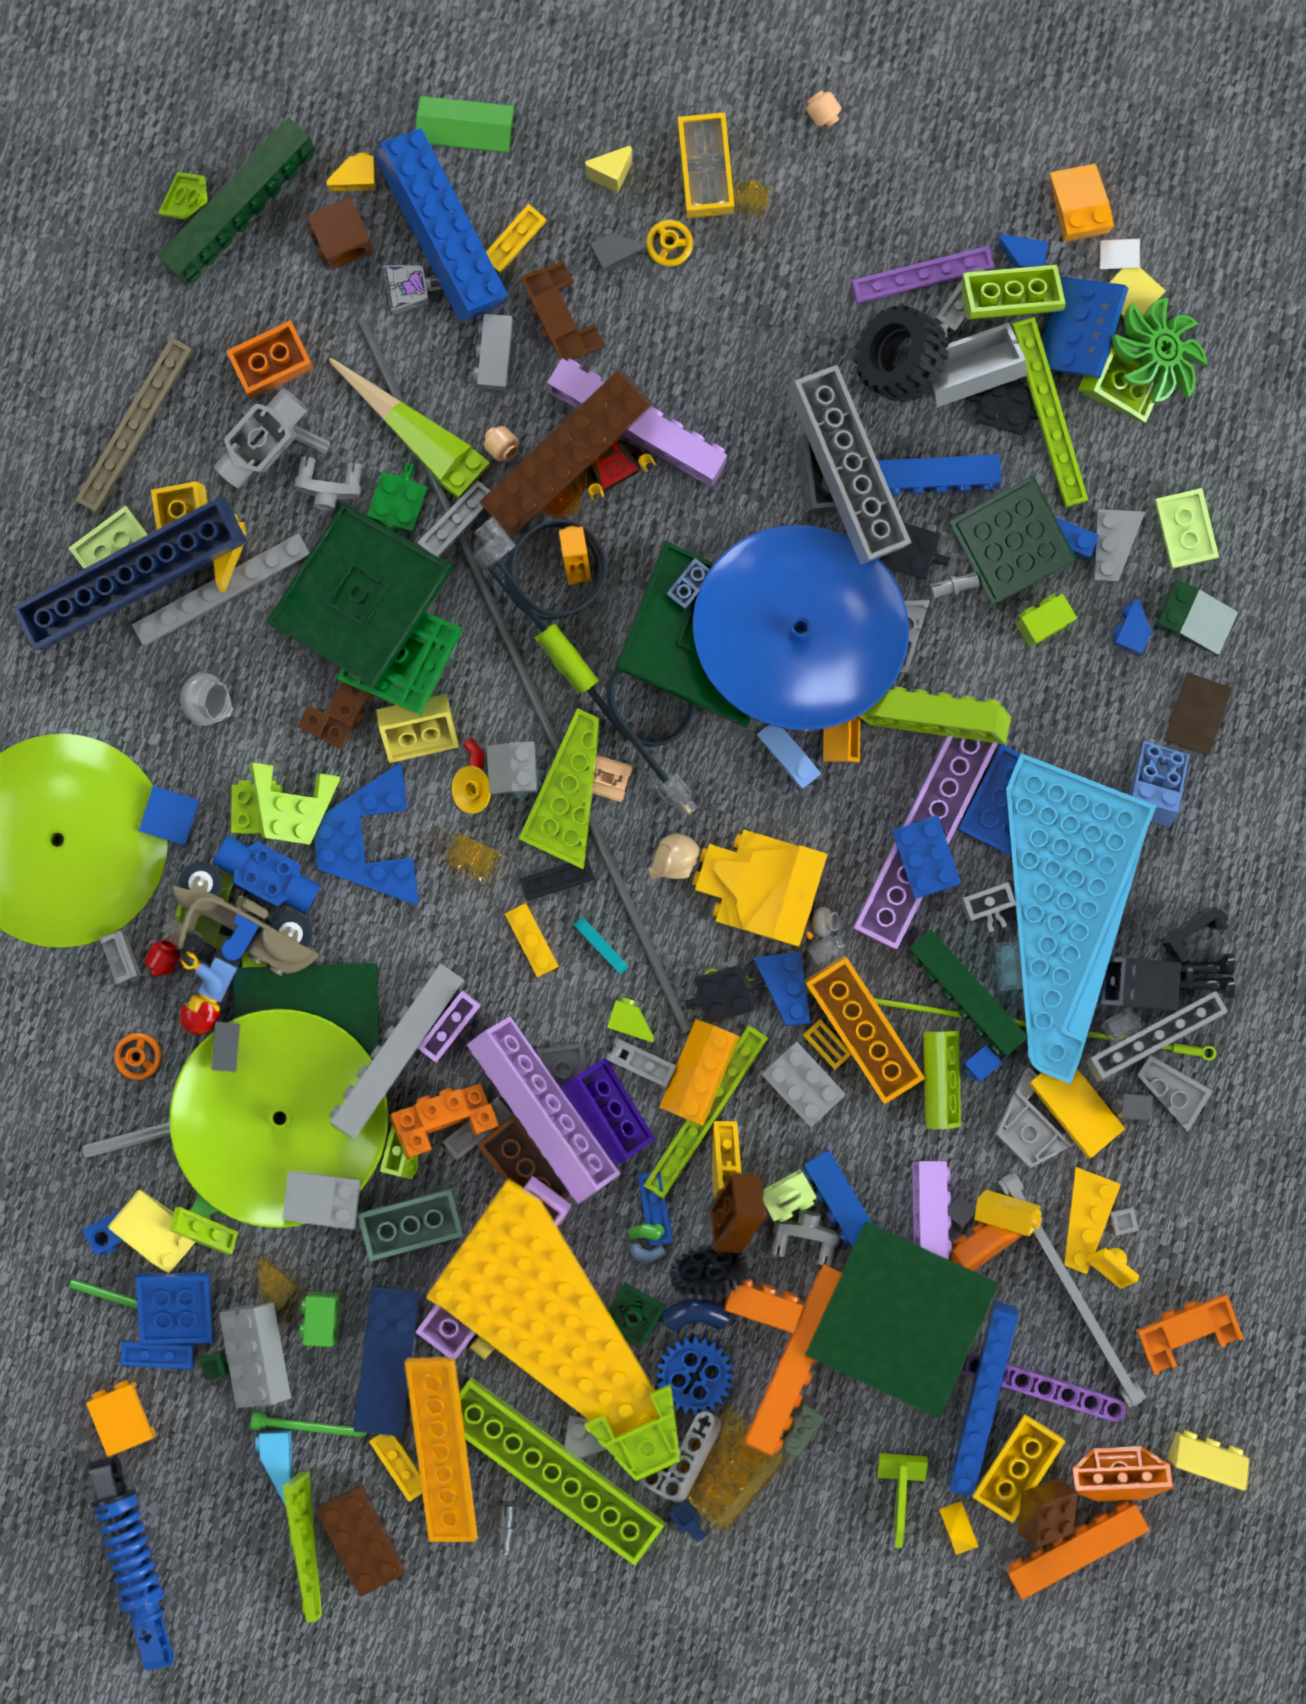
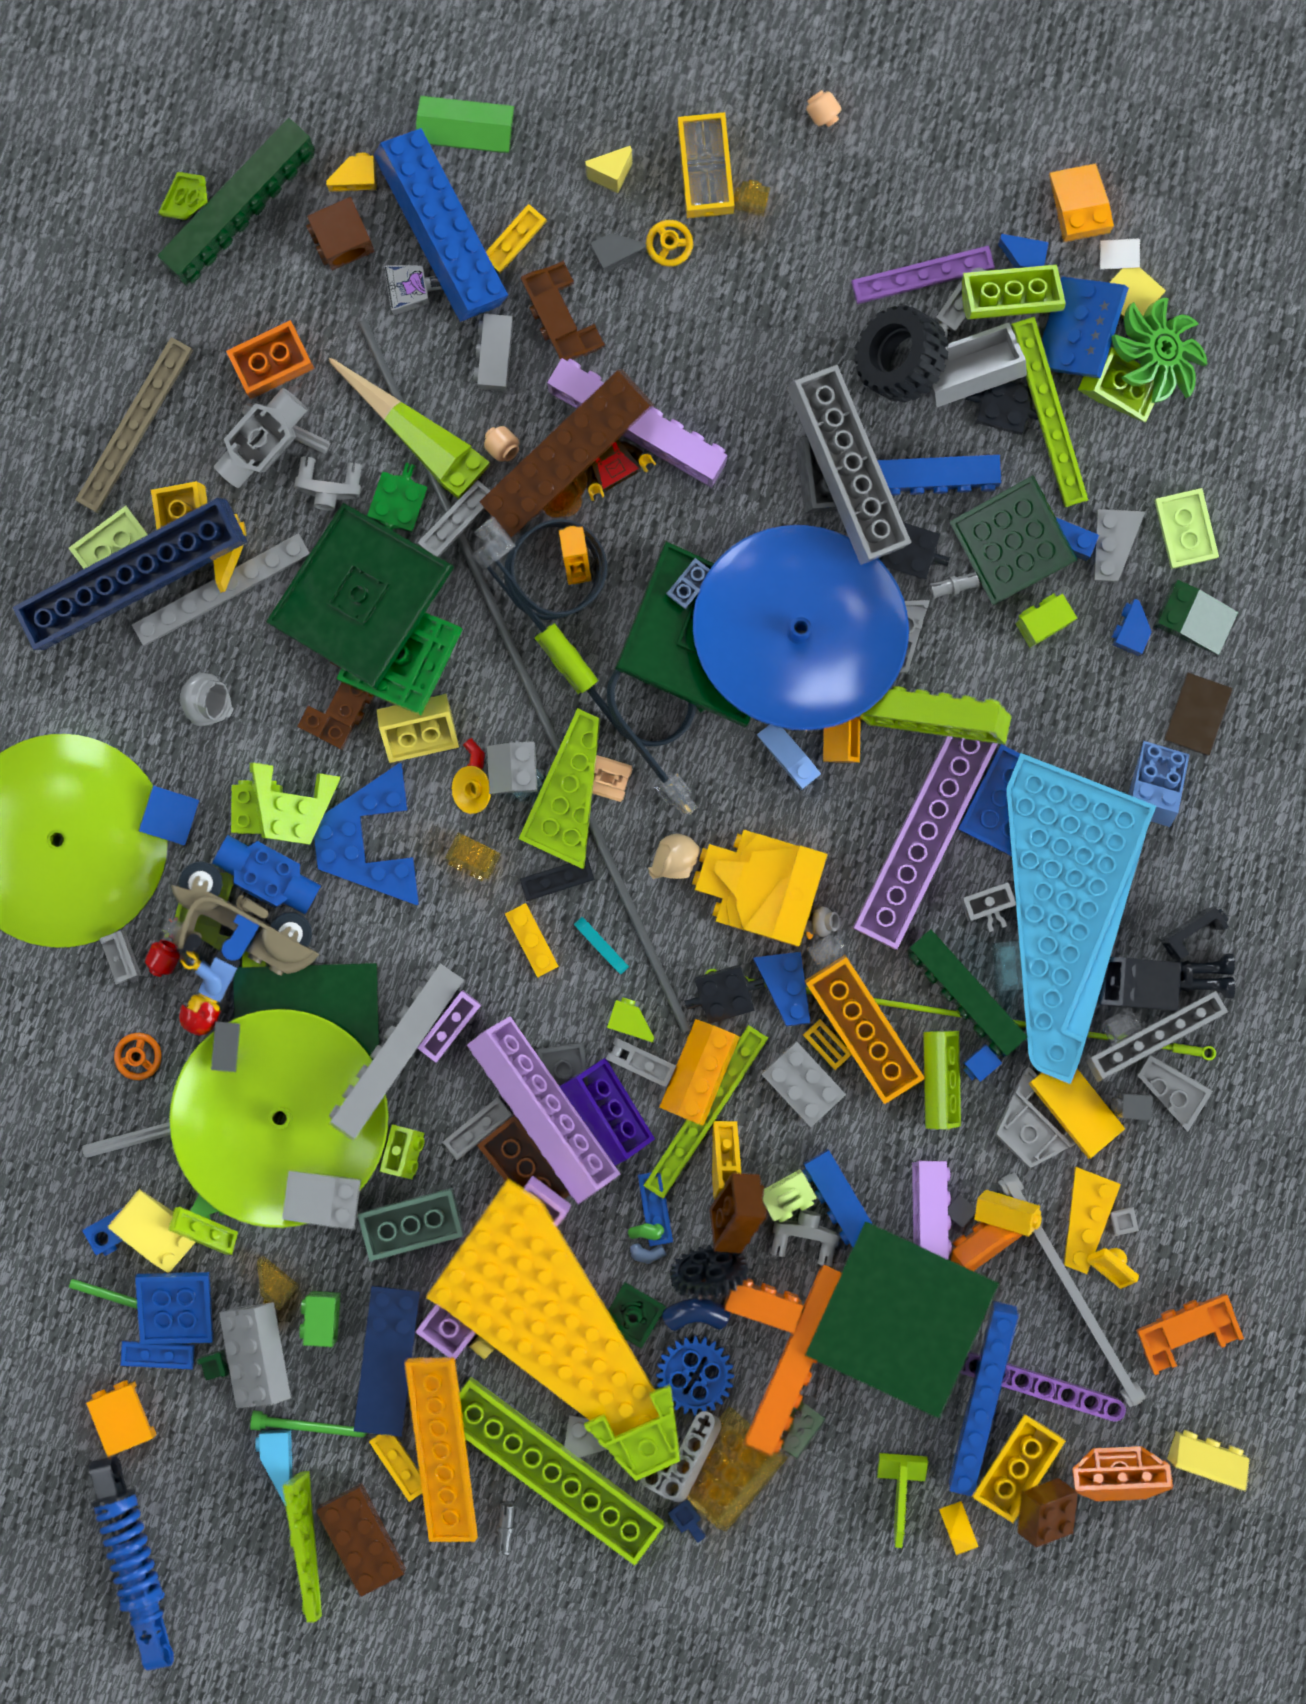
(441, 1112): orange bracket -> none
(926, 857): blue plate -> none
(1077, 1549): orange brick -> none

